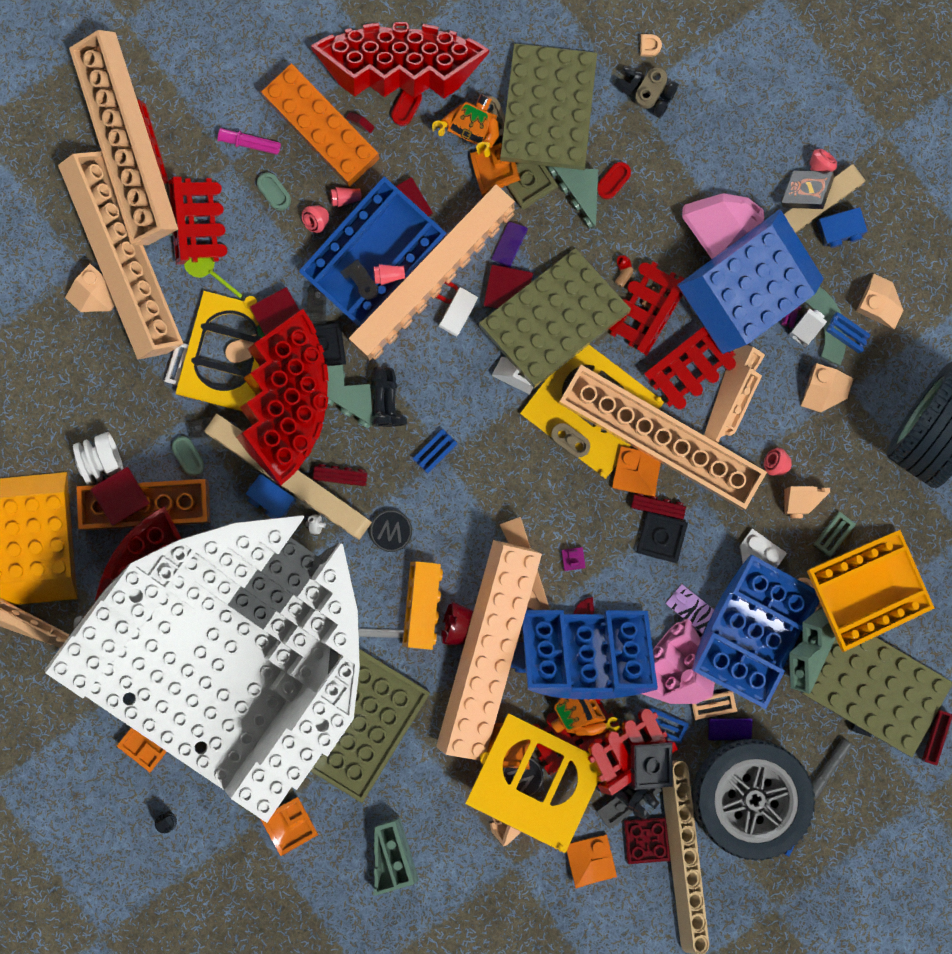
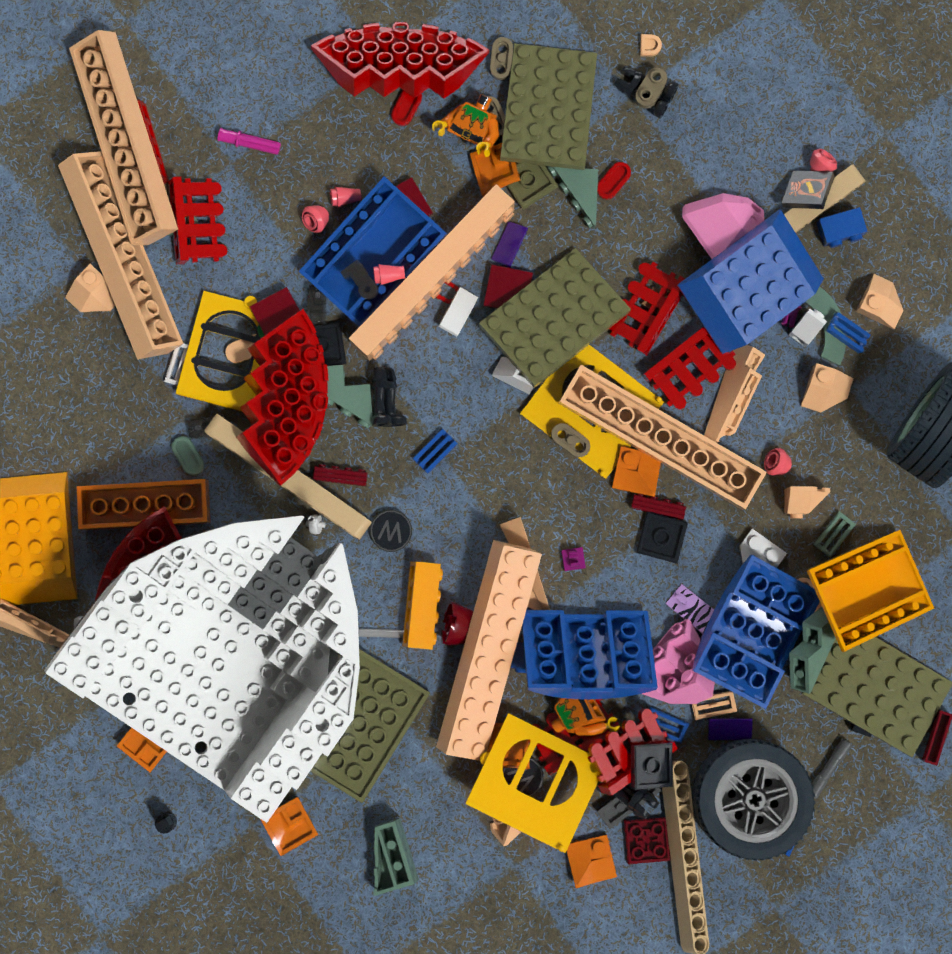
(94, 460): white wheel -> none
(120, 496): dark red tile -> none
(203, 268): lime piece -> none
(270, 496): blue brick -> none
(274, 191): sand green tile -> none
(320, 125): orange brick -> none
(360, 122): dark red tile -> none
(501, 59): none -> dark tan plate
(585, 607): dark red tile -> none
(625, 268): arm -> none

